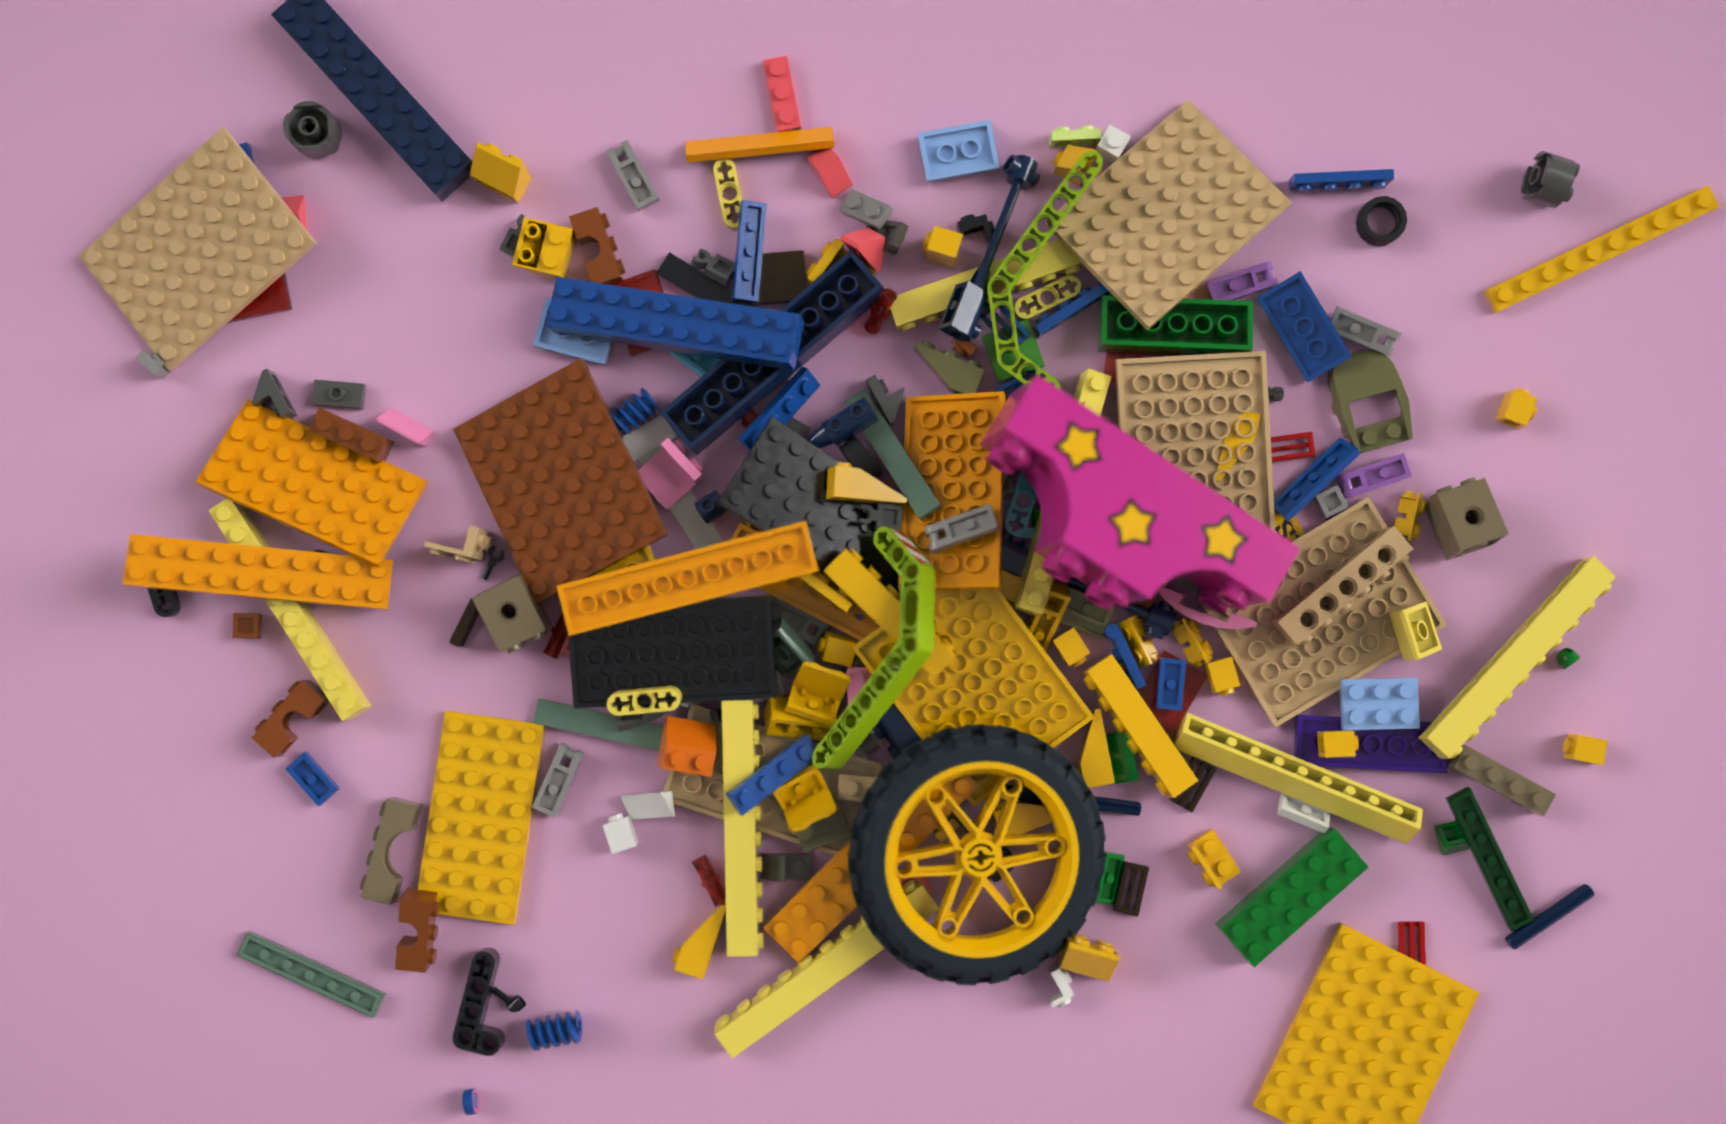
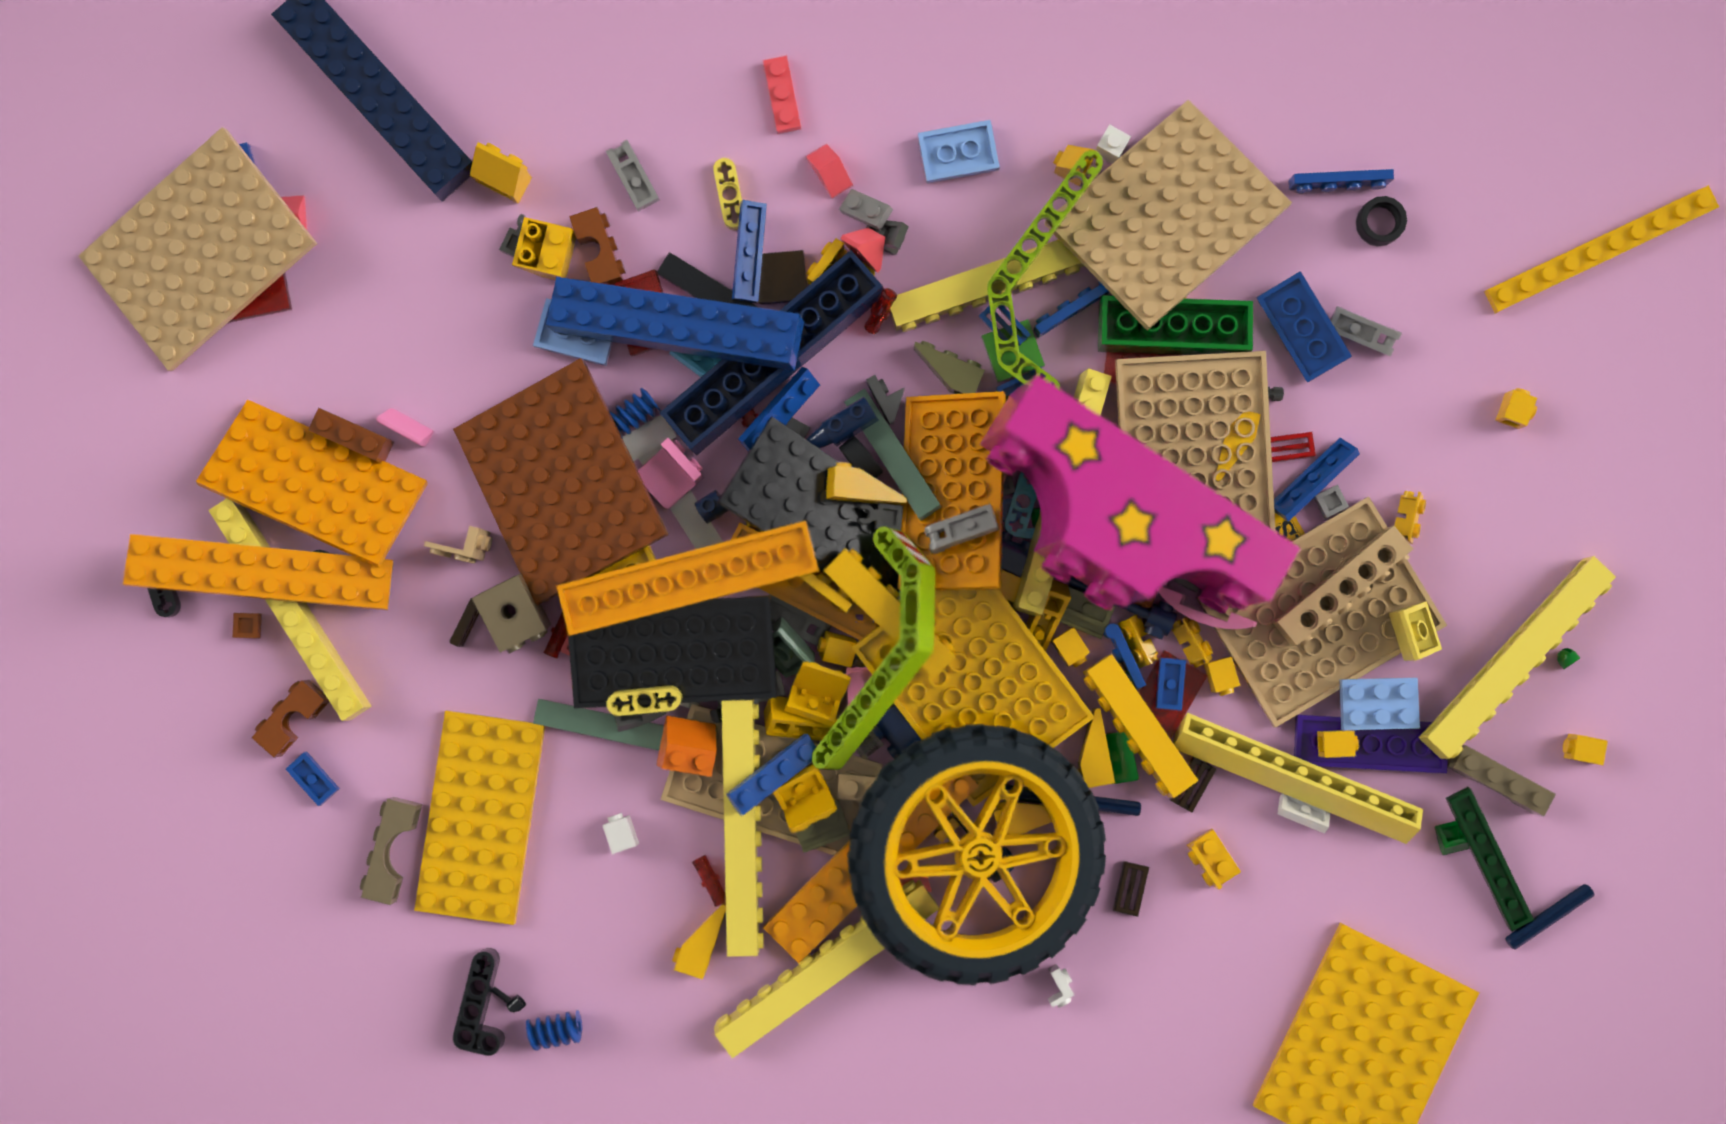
(153, 363): light grey plate -> none
(270, 390): dark grey slope -> none
(300, 130): dark grey brick -> none
(311, 974): sand green tile -> none
(338, 394): dark grey plate -> none
(419, 910): dark orange arch -> none
(470, 1101): blue tile -> none
(492, 561): black hand -> none
(557, 781): light grey plate -> none
(649, 805): white slope -> none
(715, 268): dark grey plate -> none
(759, 144): light orange tile -> none
(786, 866): dark grey slope -> none
(942, 246): yellow brick -> none
(964, 348): dark orange plate -> none
(969, 297): dark blue bar -> none
(970, 224): black bracket -> none
(1060, 283): light yellow beam -> none
(1082, 137): yellowish green plate -> none
(1089, 958): yellow slope -> none
(1110, 879): green slope -> none
(1241, 283): medium lavender plate -> none
(1291, 896): green brick -> none
(1361, 377): olive slope -> none
(1375, 475): medium lavender plate -> none
(1411, 939): red tile -> none
(1465, 518): dark tan brick -> none
(1549, 179): dark grey brick -> none

